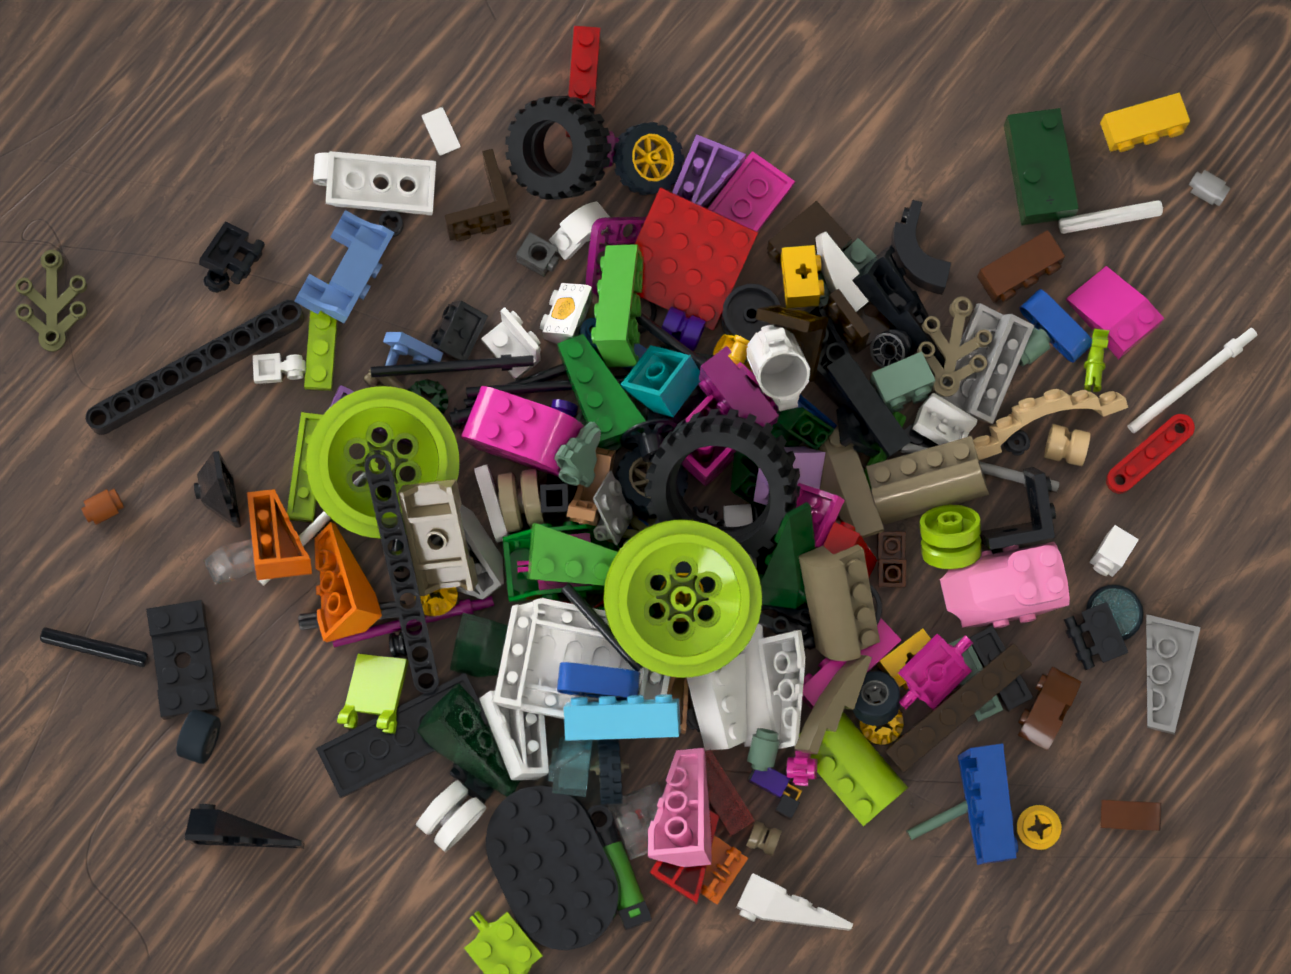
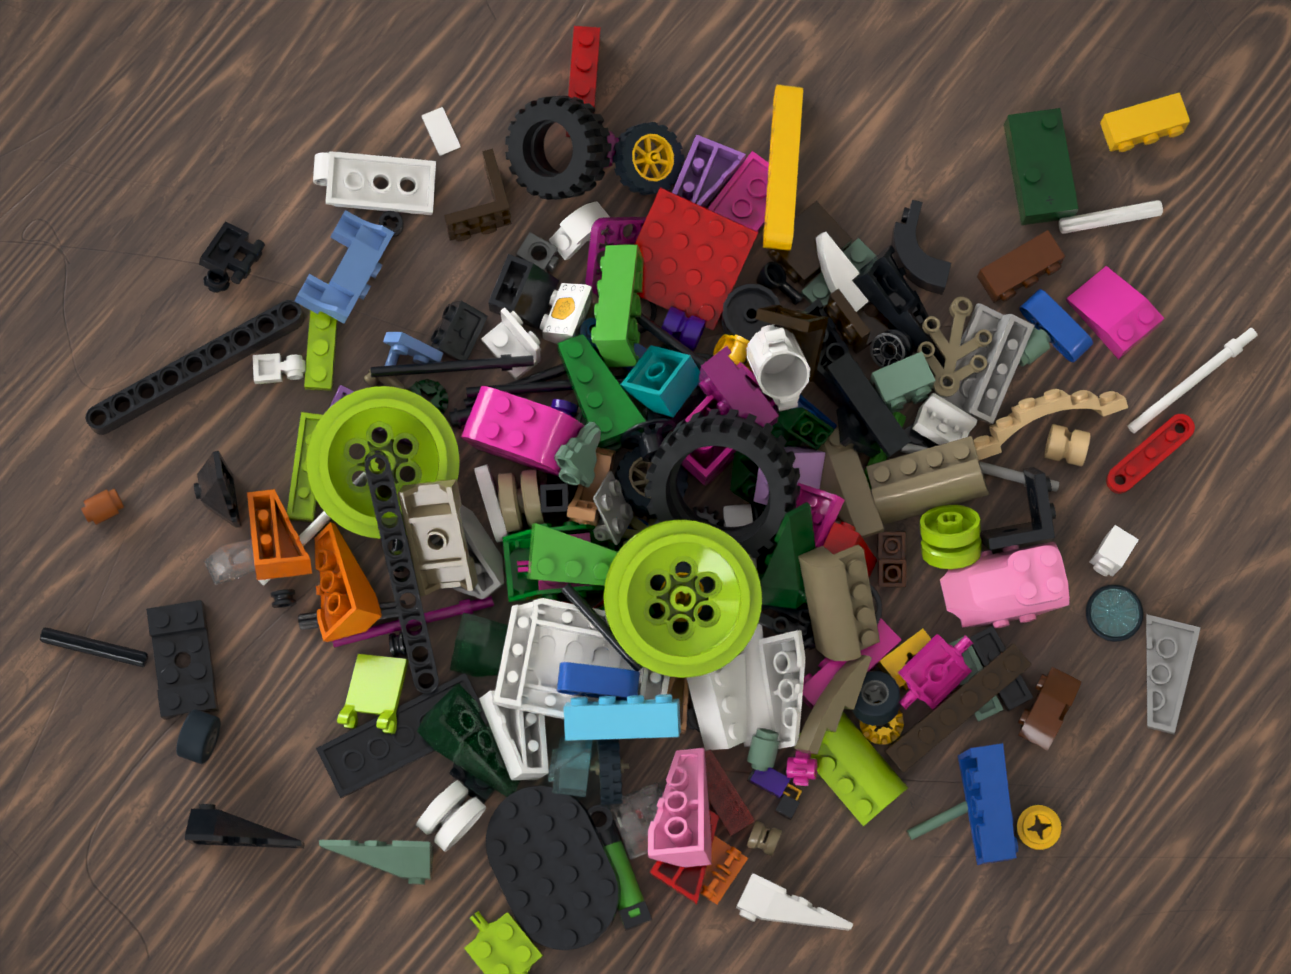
(52, 304): olive plant -> none
(283, 598): none -> black bush
(402, 858): none -> sand green wedge
(439, 606): yellow gear -> none
(524, 290): none -> black slope
(773, 277): none -> black bar
(783, 167): none -> yellow beam
(801, 291): yellow brick -> none
(1024, 443): black plate -> none
(1094, 363): lime piece -> none
(1103, 632): black plate -> none
(1131, 815): reddish brown slope -> none
(1209, 187): light grey brick -> none

